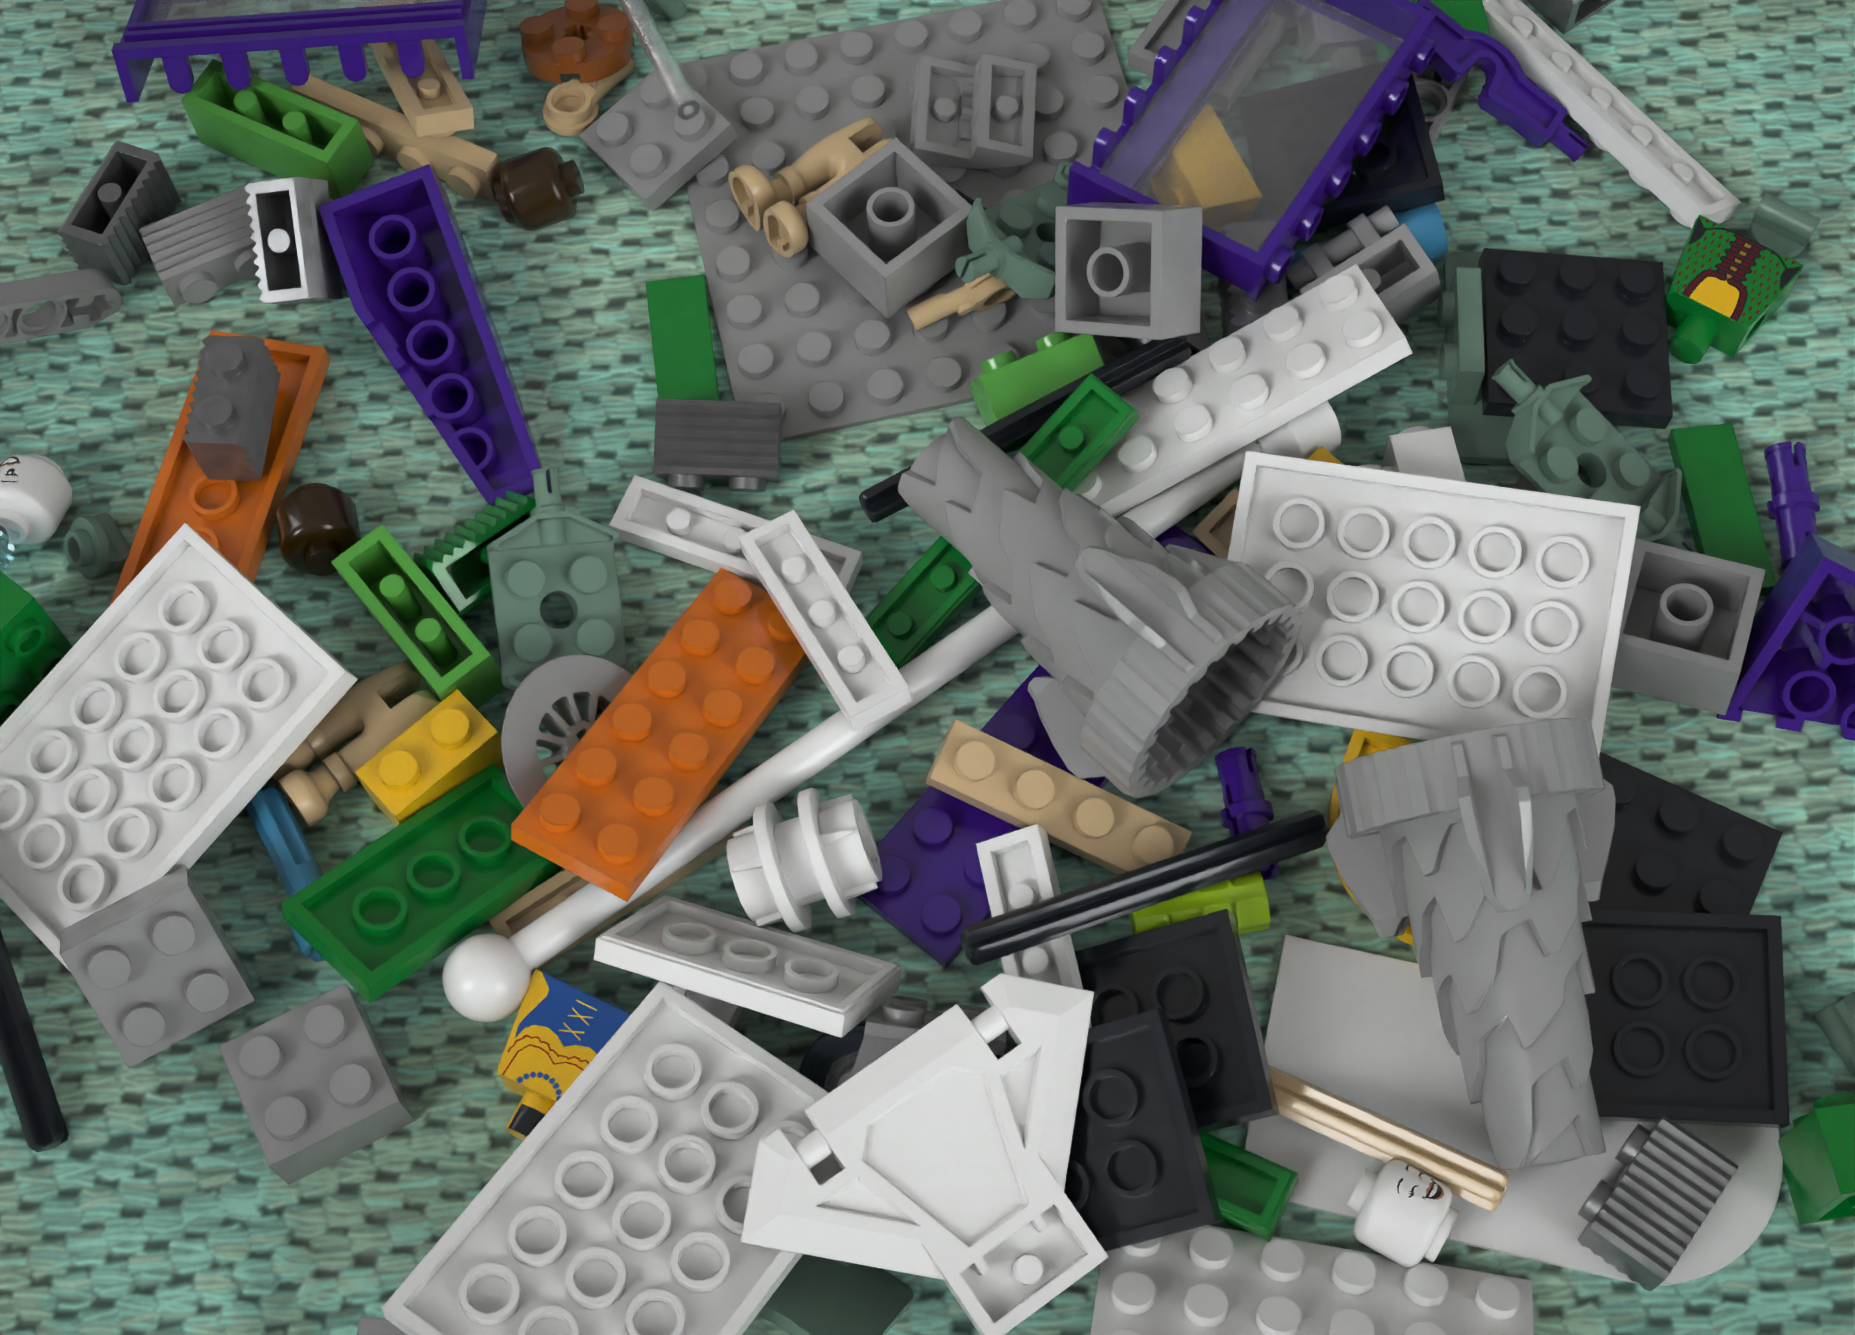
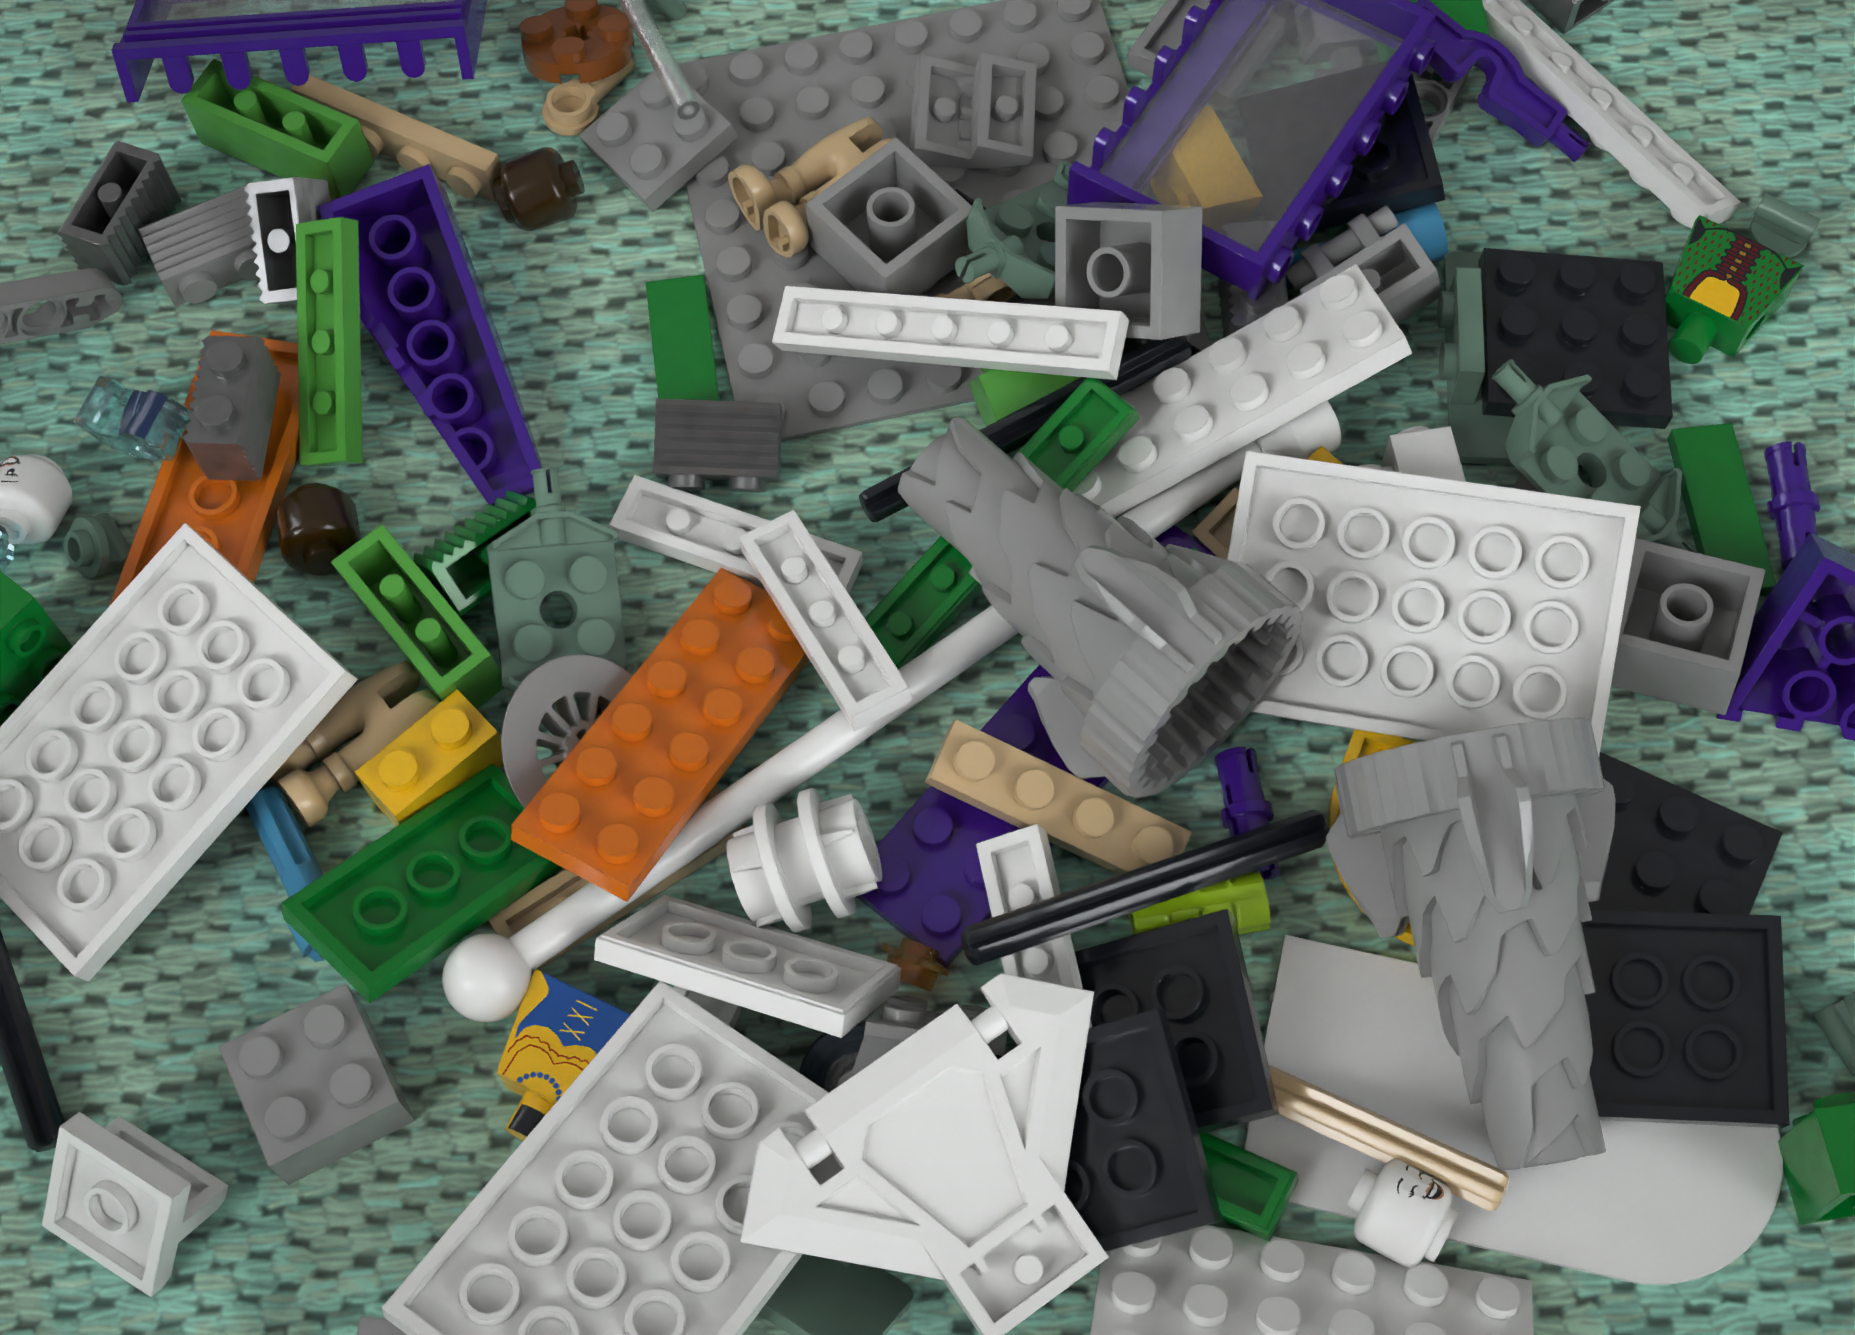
(126, 1198): none -> white bracket
(133, 420): none -> clear light blue leg
(156, 966): light grey brick -> none
(329, 342): none -> bright green plate
(430, 102): tan plate -> none
(917, 963): none -> clear orange plate
(952, 332): none -> white plate
(1655, 1202): flat silver brick -> none

